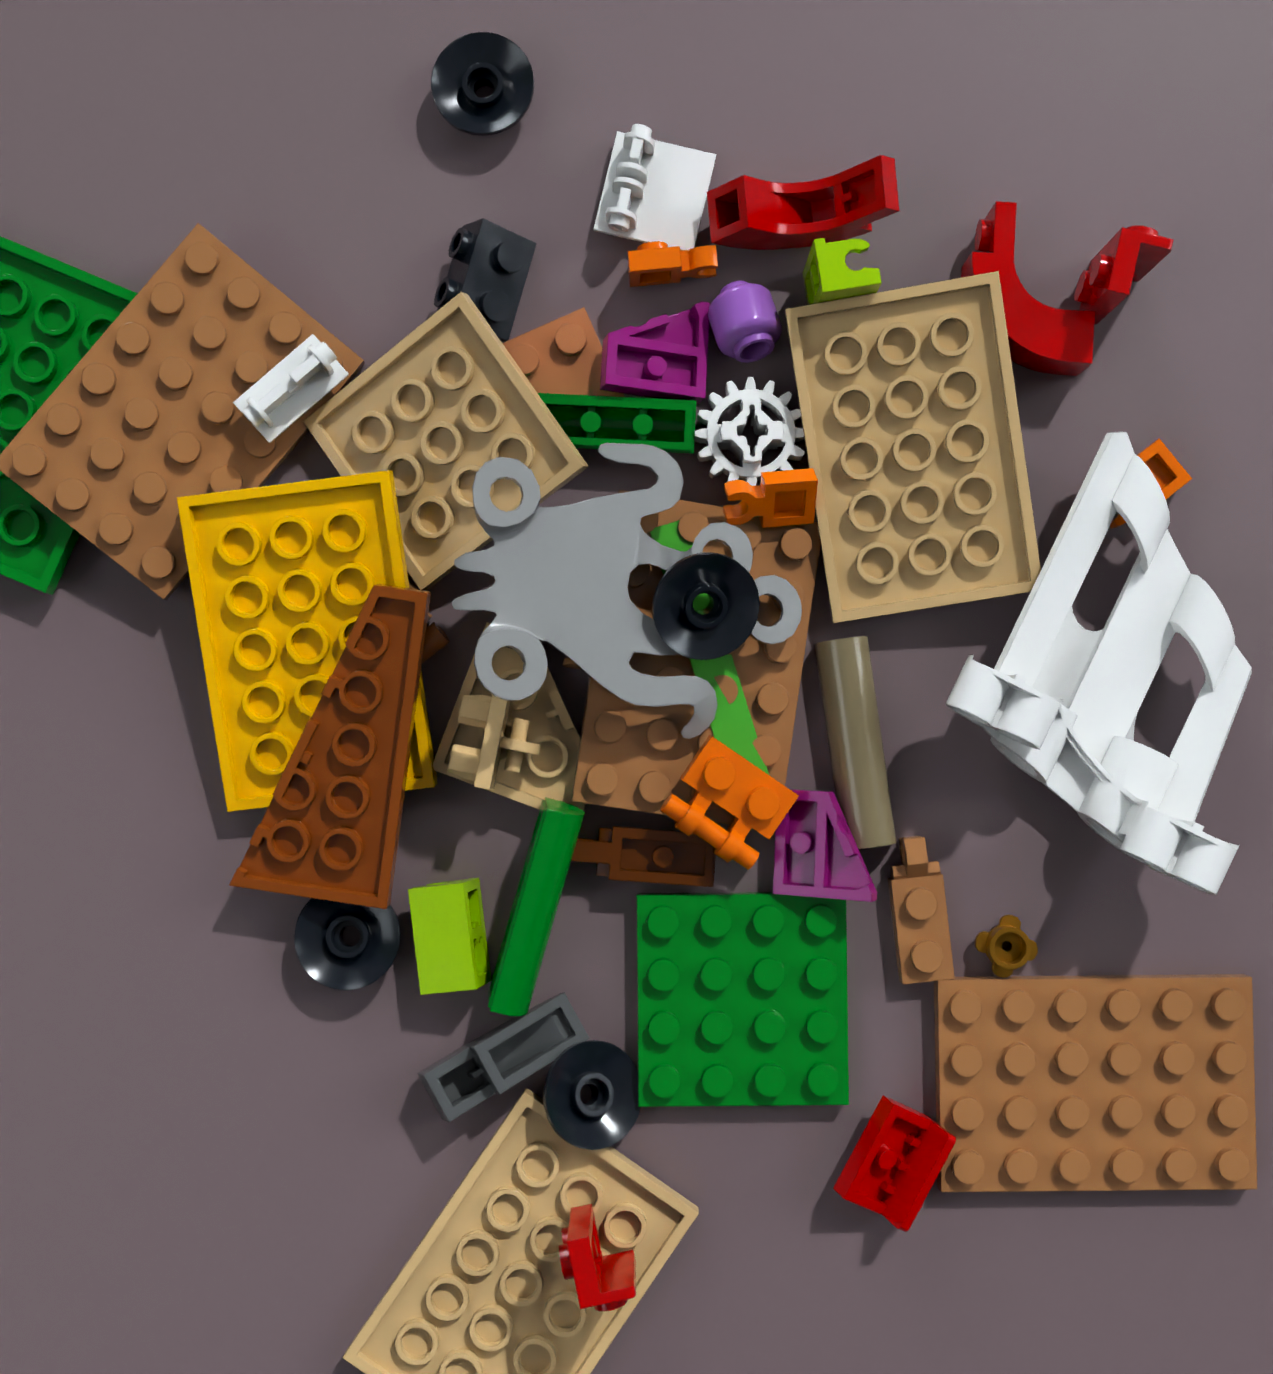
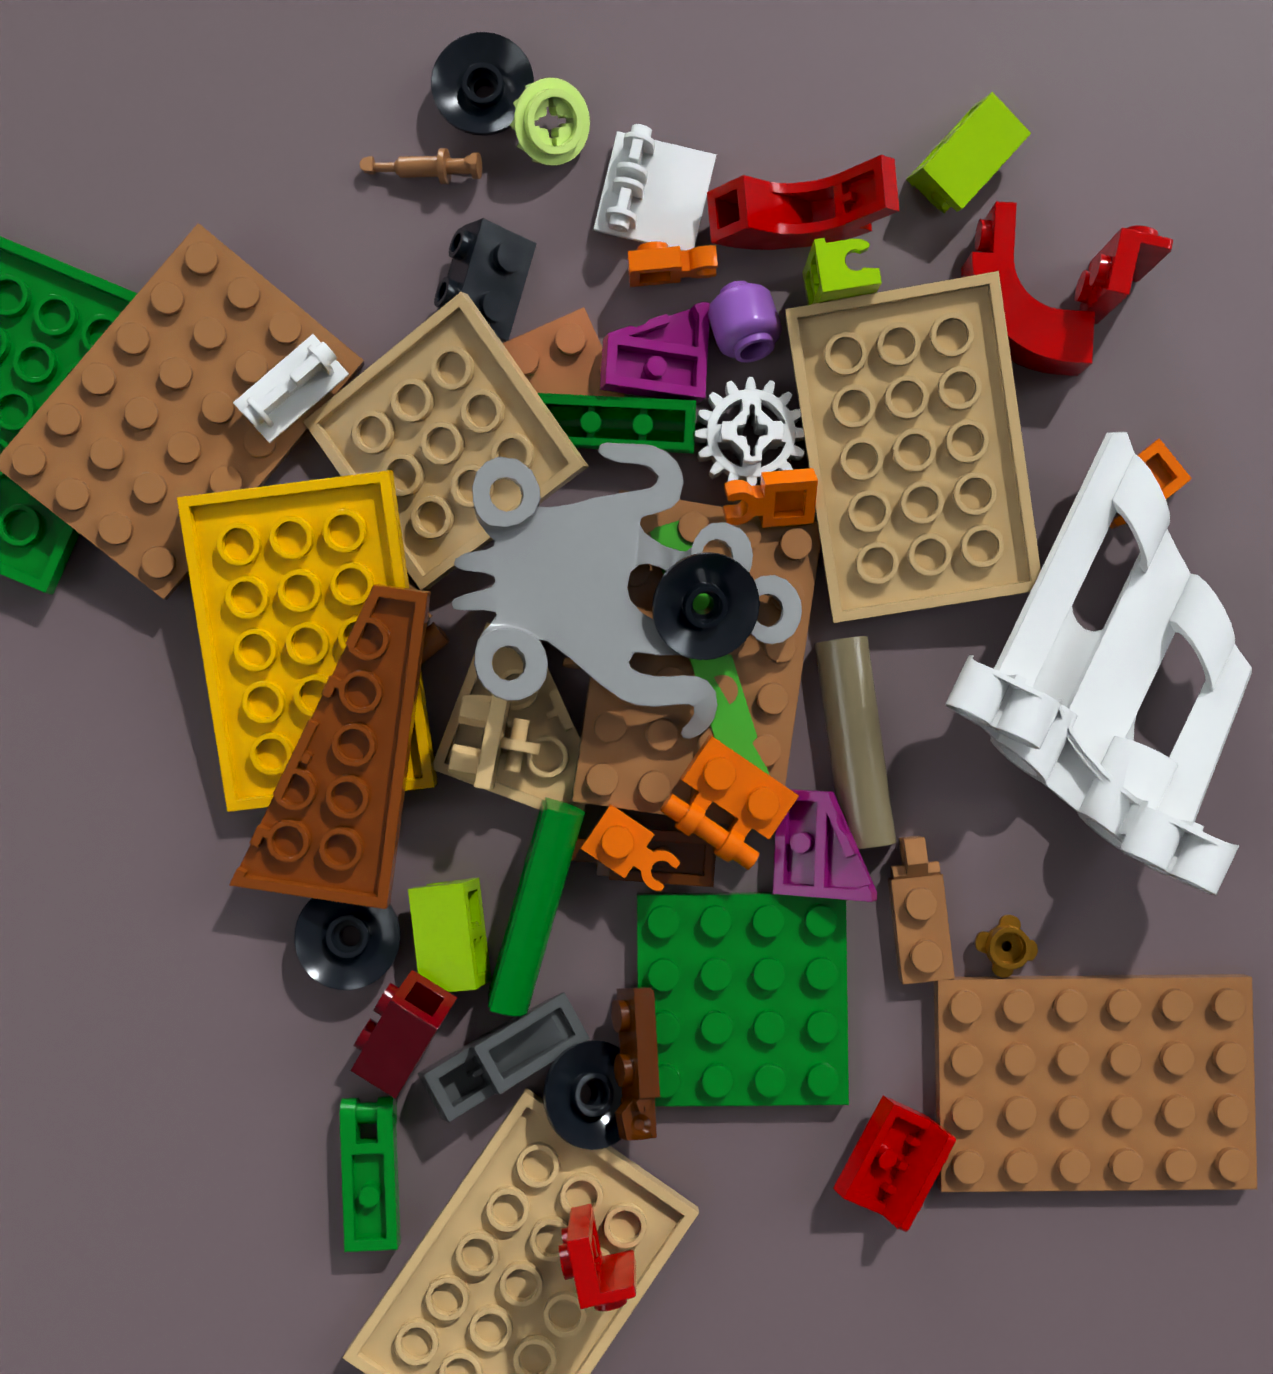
(370, 1176): none -> green plate
(403, 1032): none -> dark red brick
(427, 166): none -> medium nougat piece
(563, 102): none -> yellowish green gear
(623, 843): none -> orange plate
(637, 1063): none -> reddish brown hinge
(969, 154): none -> lime hinge

